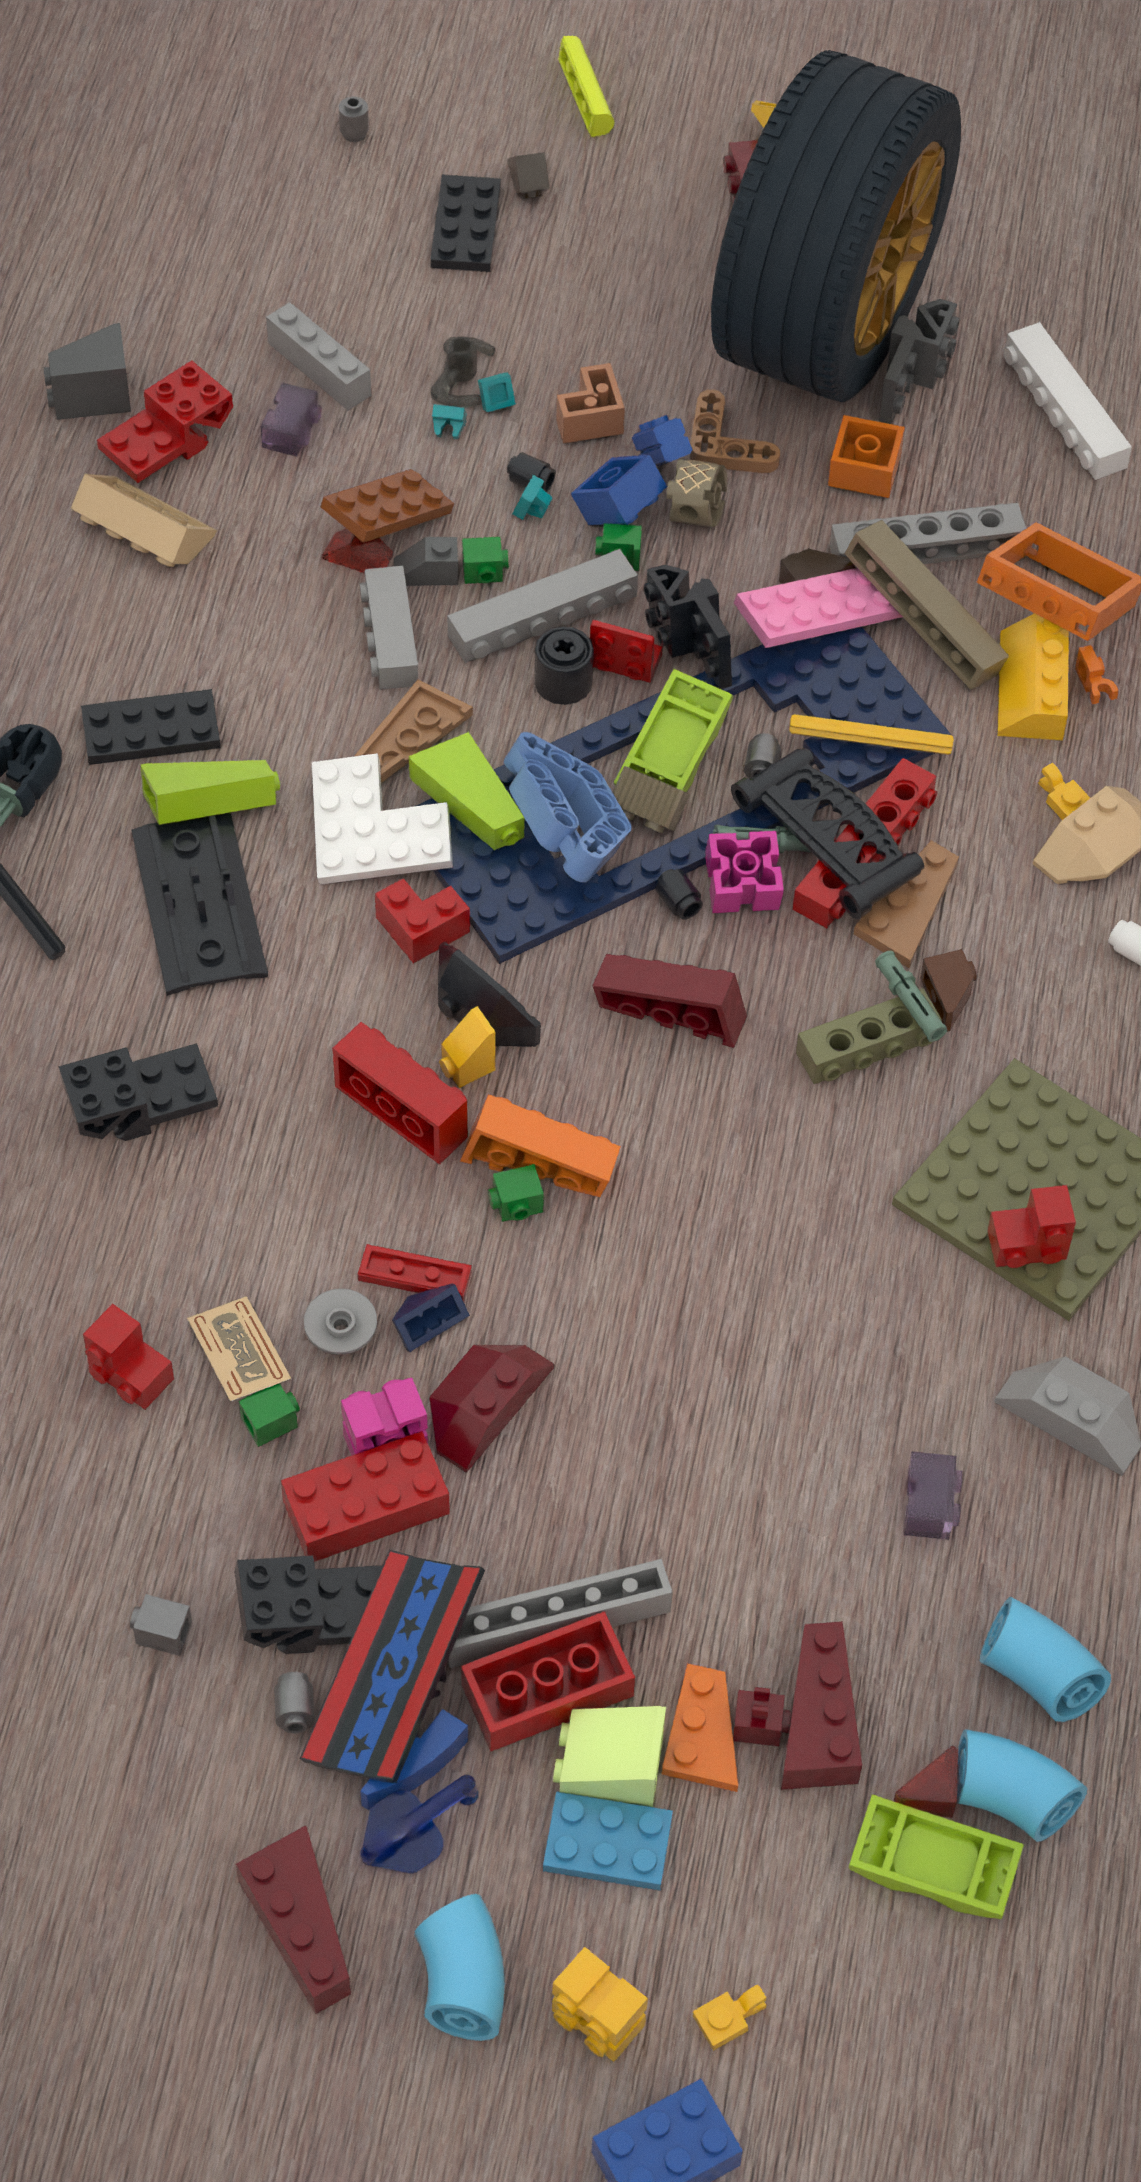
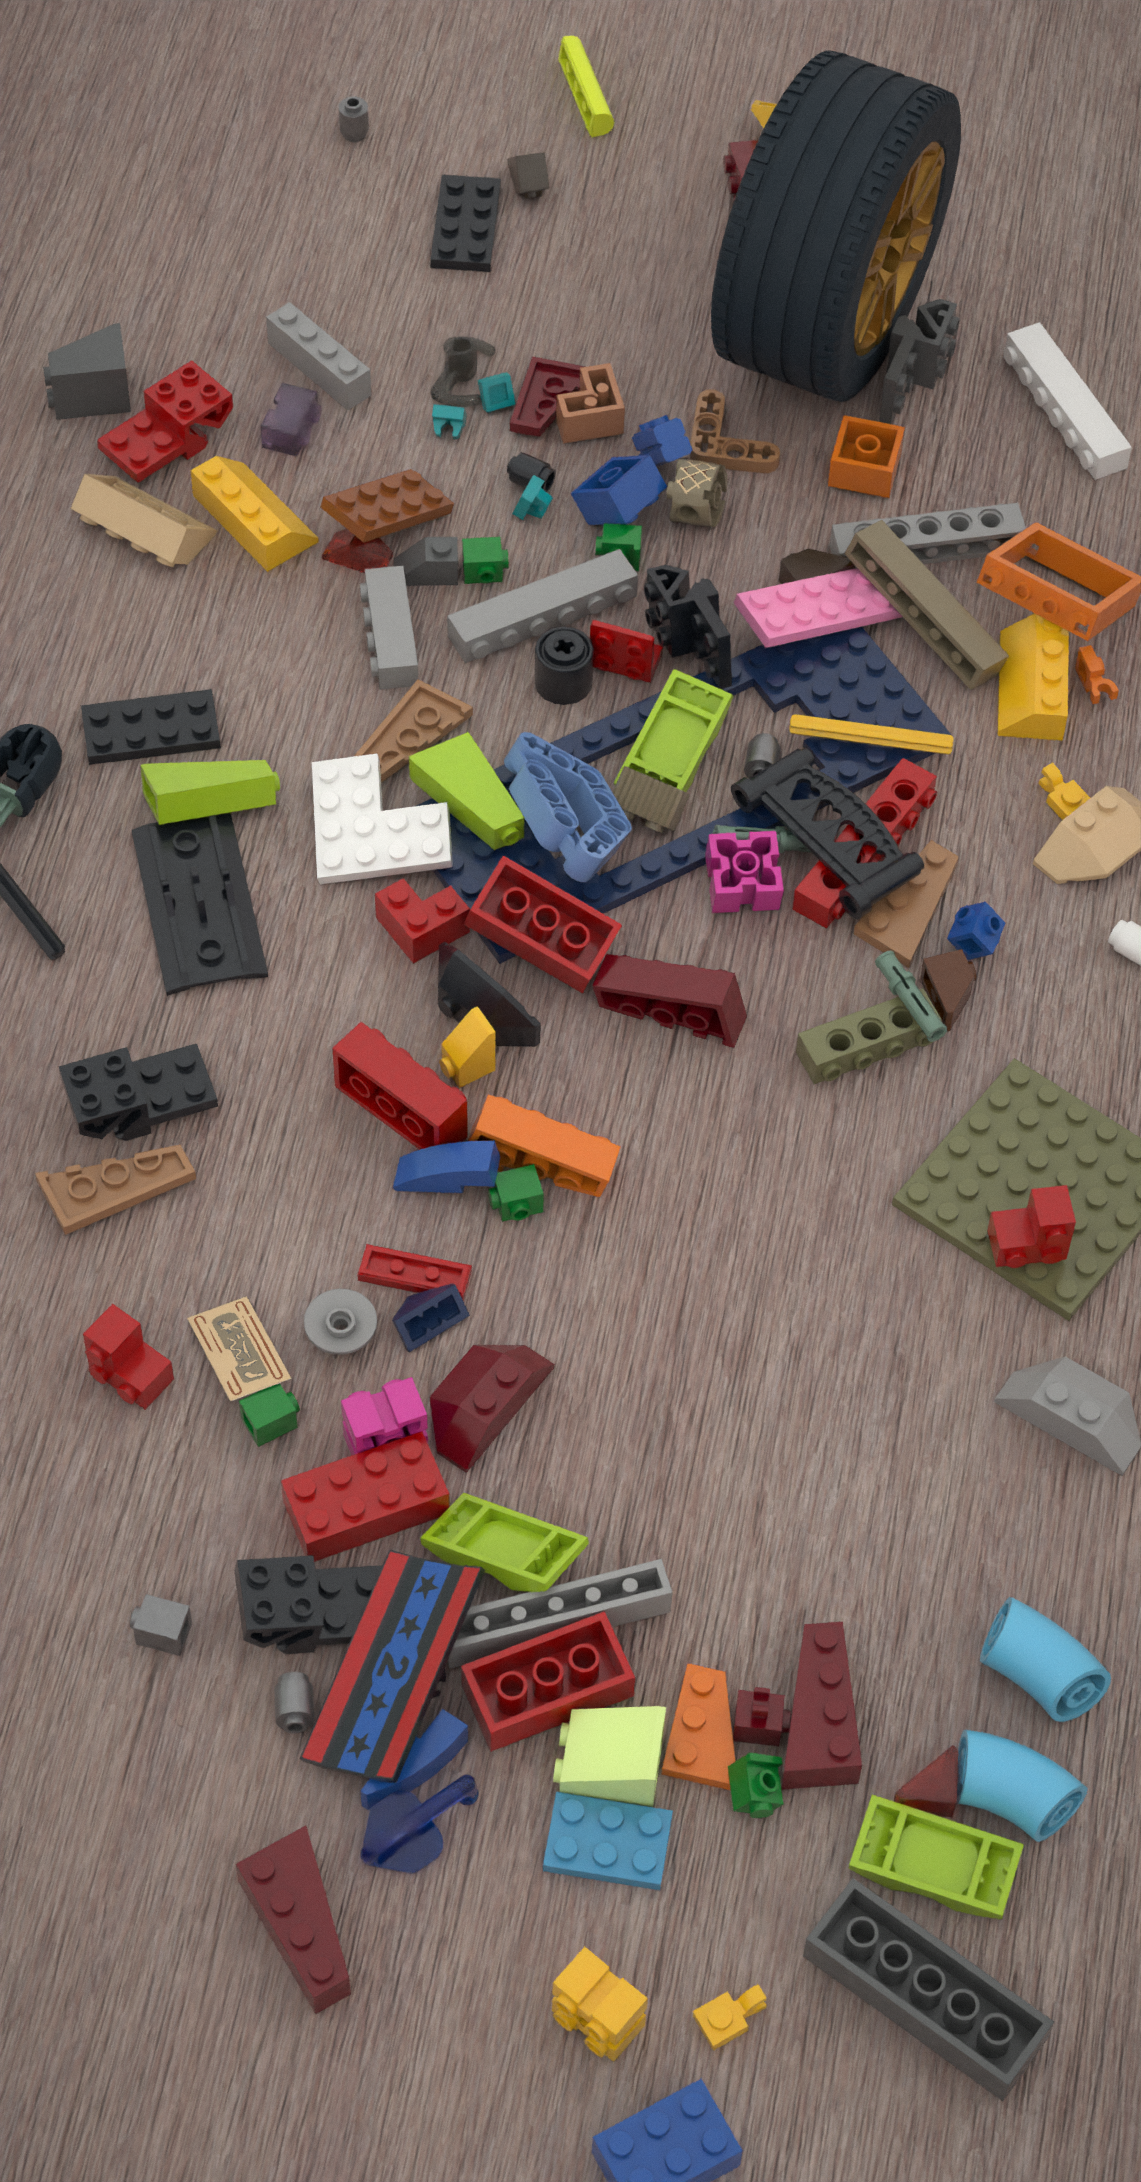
(101, 1190): none -> medium nougat wing
(250, 511): none -> yellow slope
(448, 1167): none -> blue slope
(463, 1969): medium azure brick -> none
(506, 1543): none -> lime slope
(539, 392): none -> dark red wing
(542, 924): none -> red brick
(679, 893): black brick -> none
(756, 1784): none -> green brick
(928, 1989): none -> dark grey brick
(931, 1495): clear purple brick -> none
(976, 930): none -> blue brick

